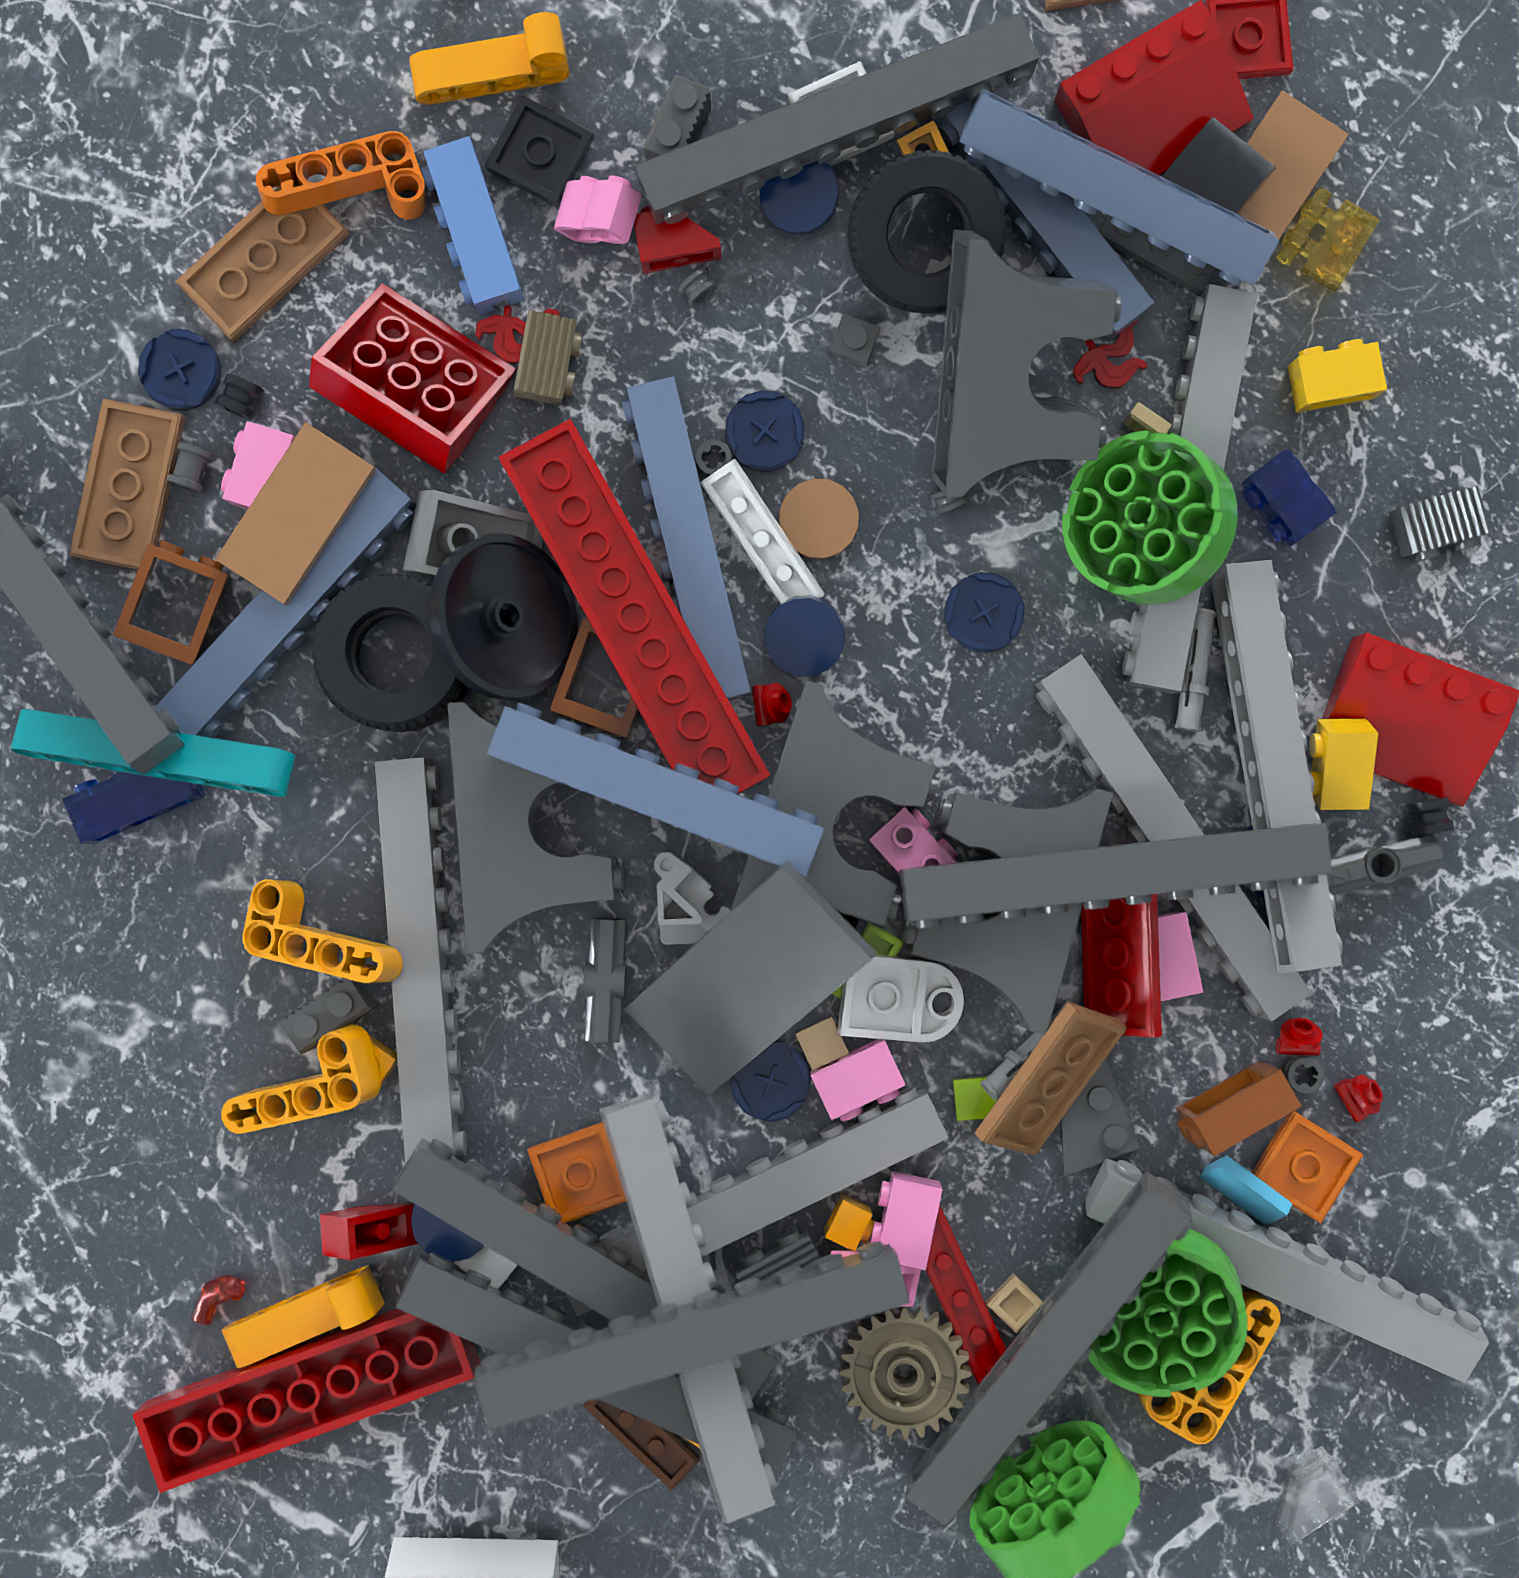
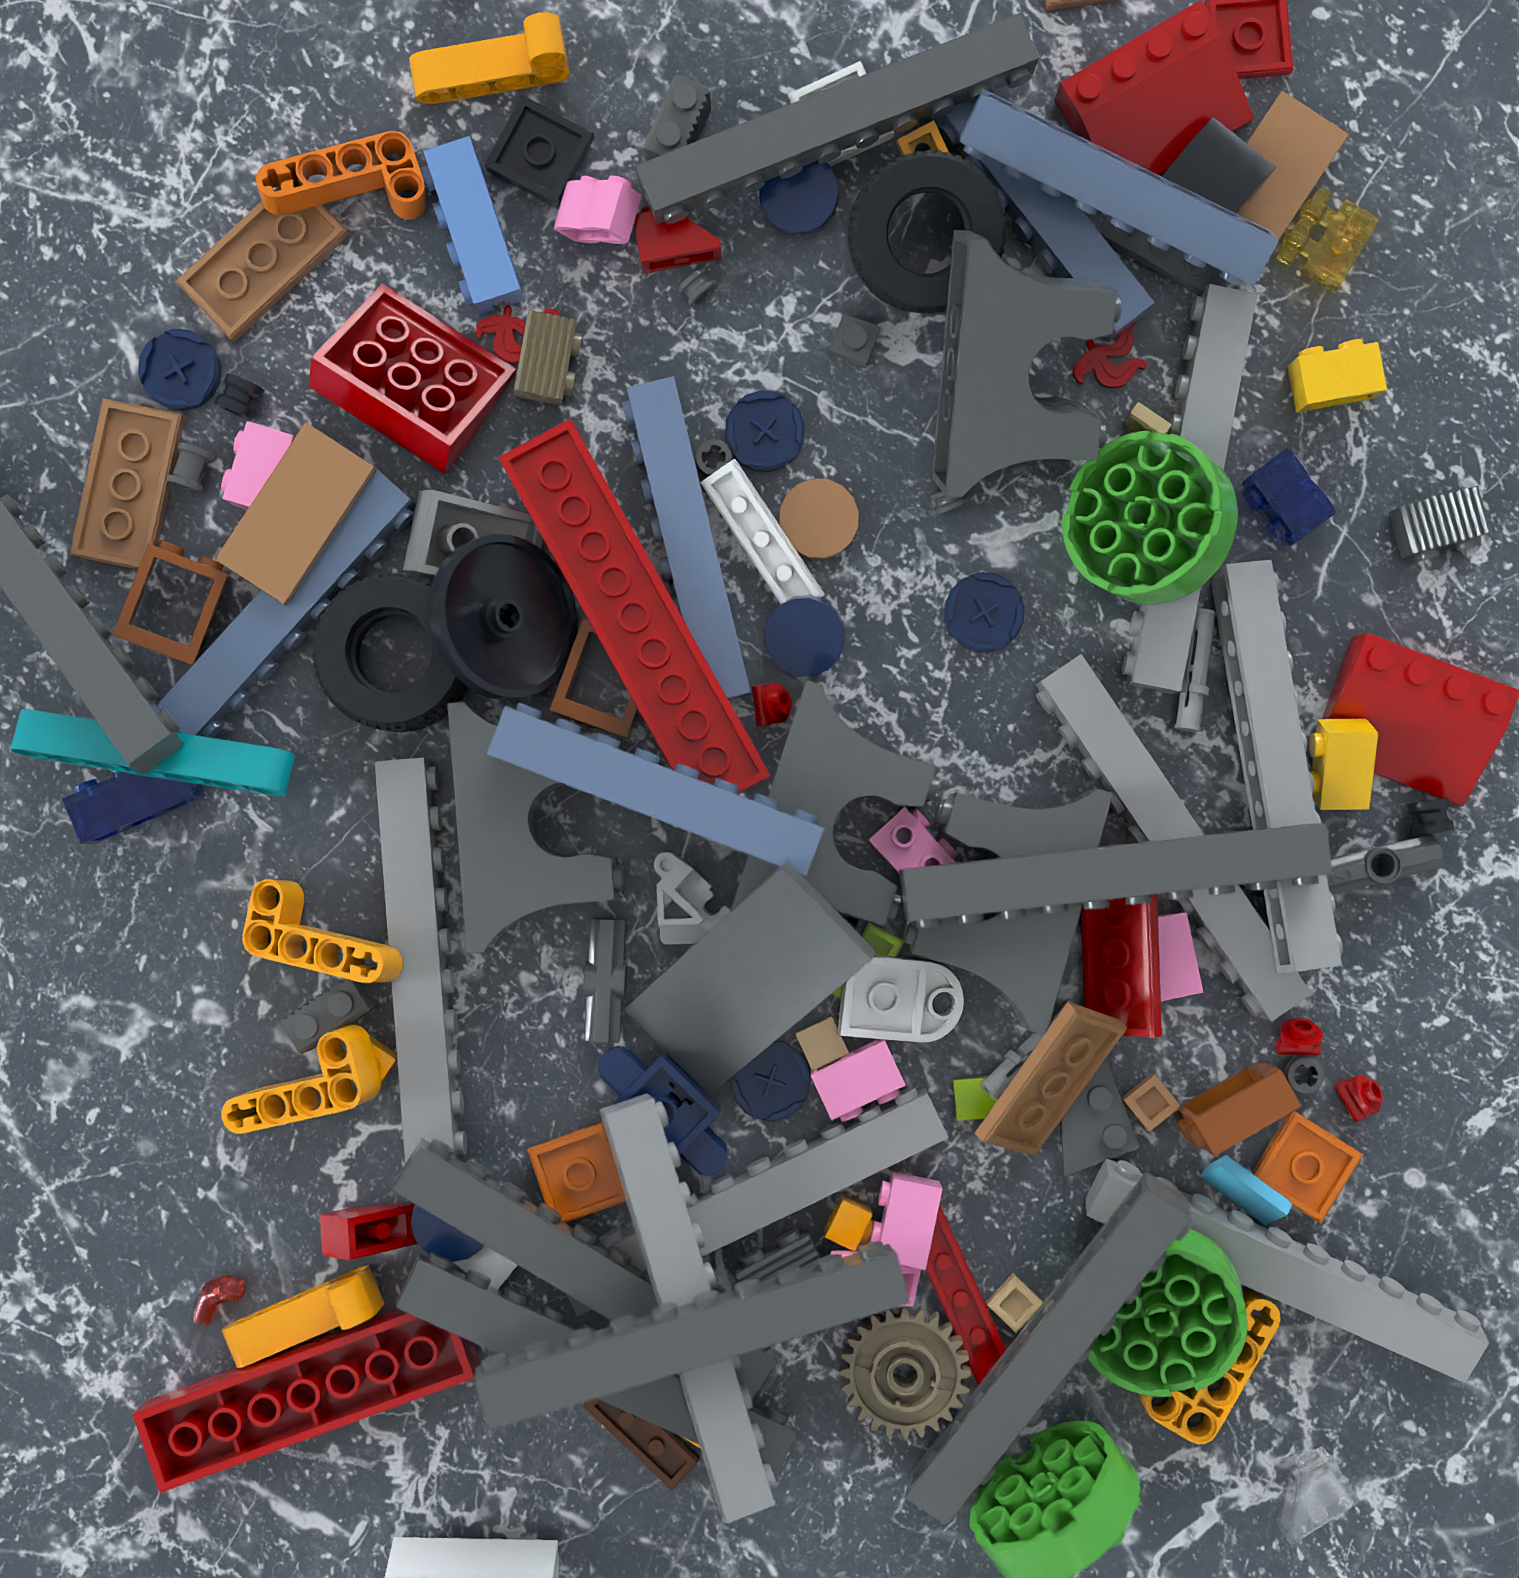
(685, 1103): none -> dark blue brick
(1150, 1102): none -> medium nougat plate

